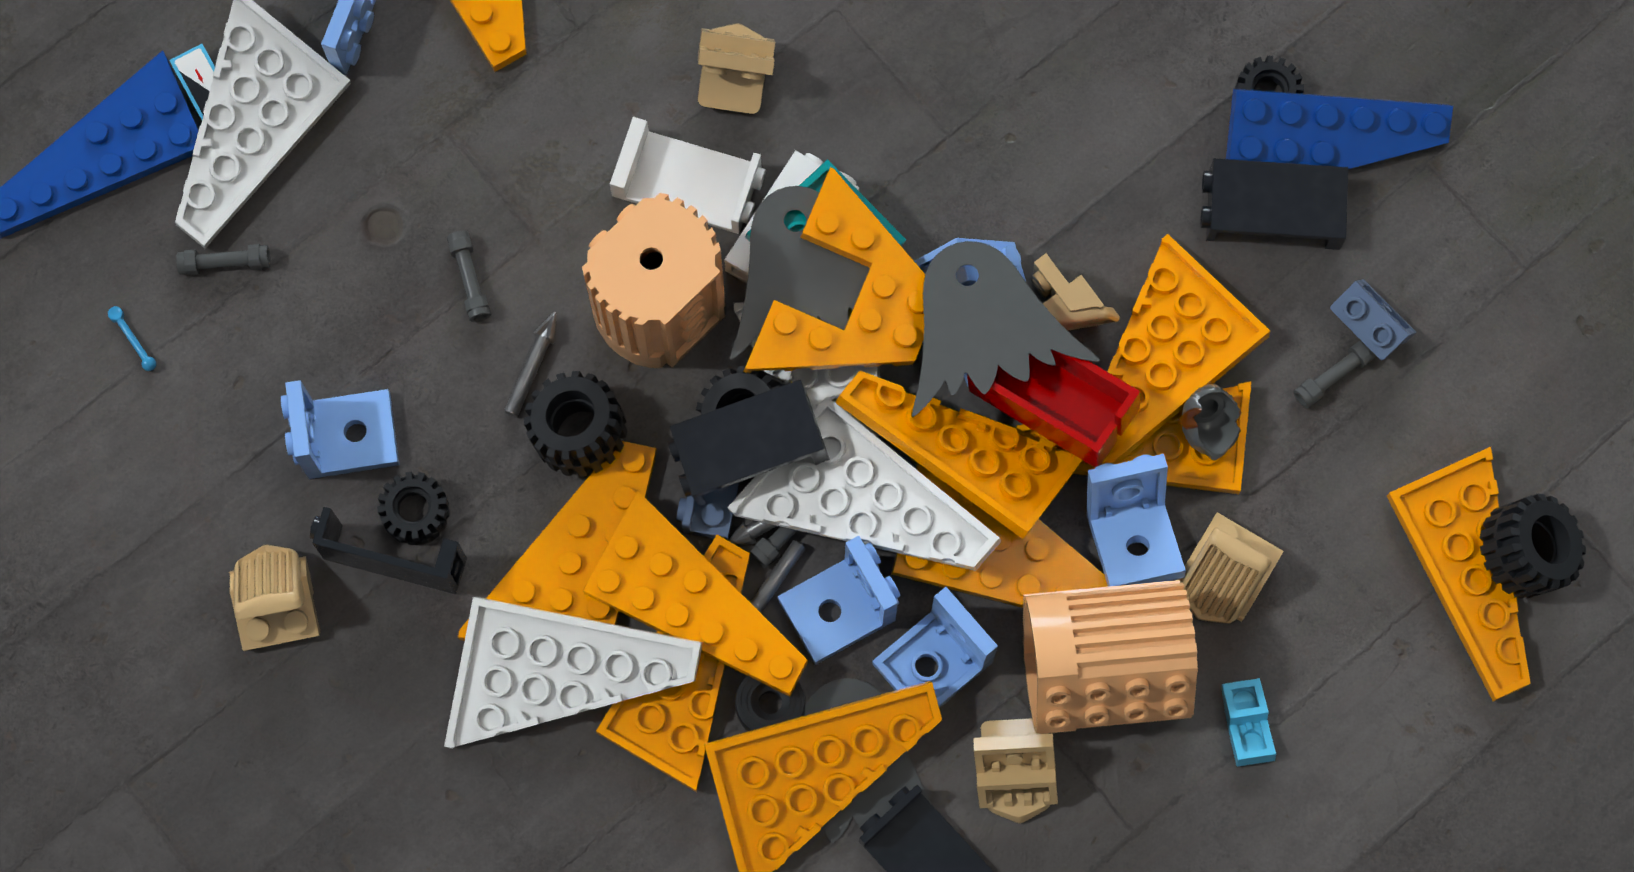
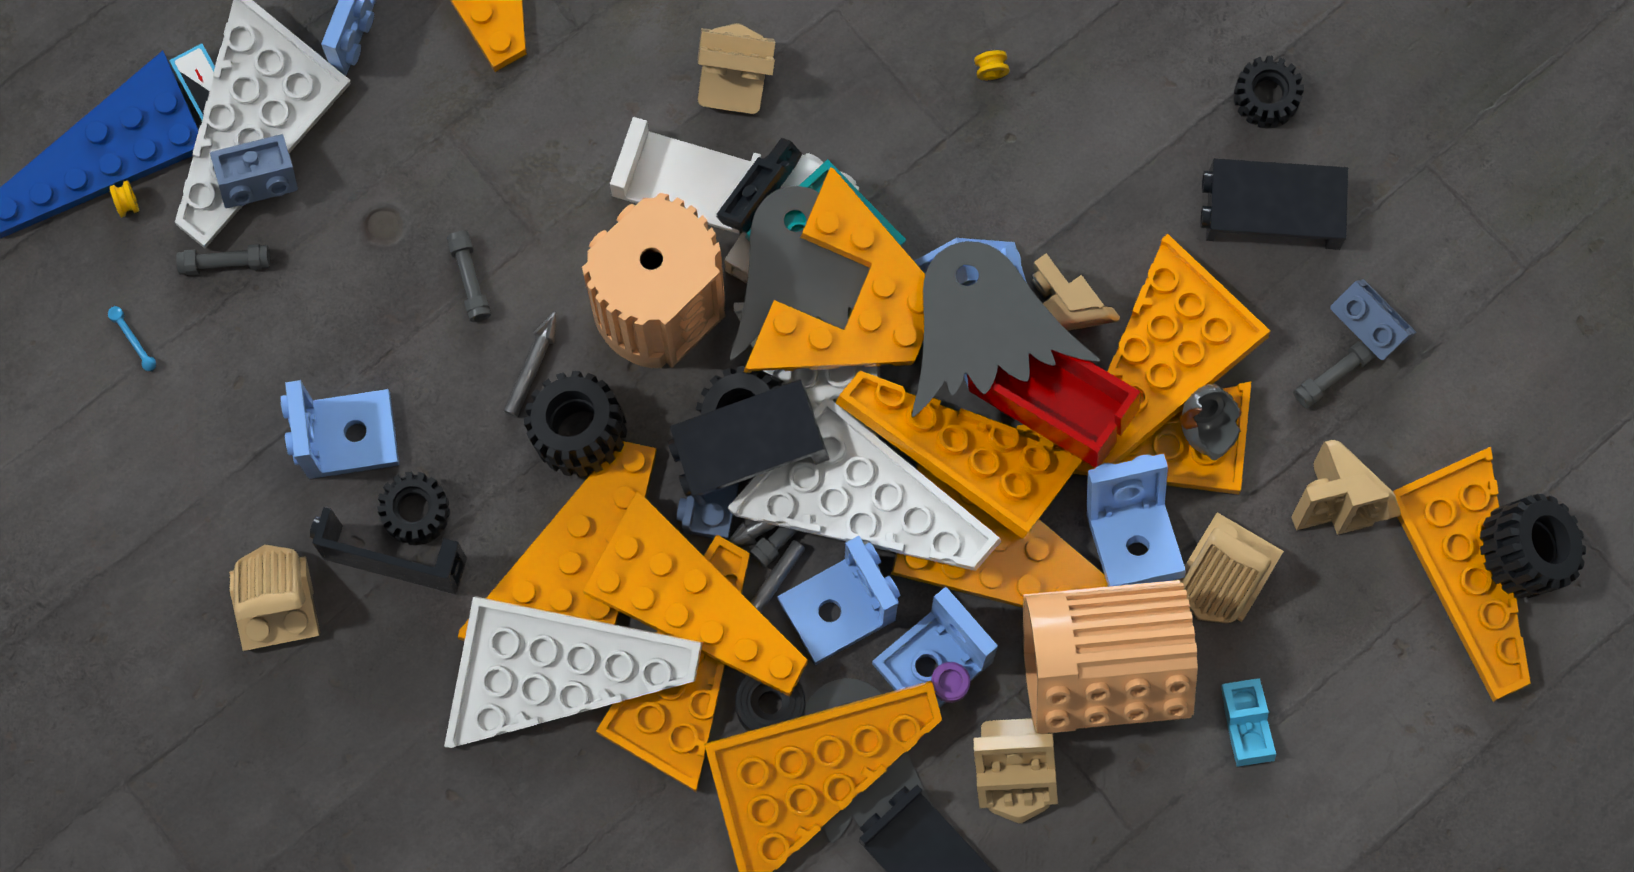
(124, 199): none -> yellow bush
(254, 171): none -> sand blue bracket
(760, 181): none -> black hinge
(950, 682): none -> medium lavender tile
(991, 65): none -> yellow bush
(1331, 128): blue wing -> none
(1344, 493): none -> tan piece

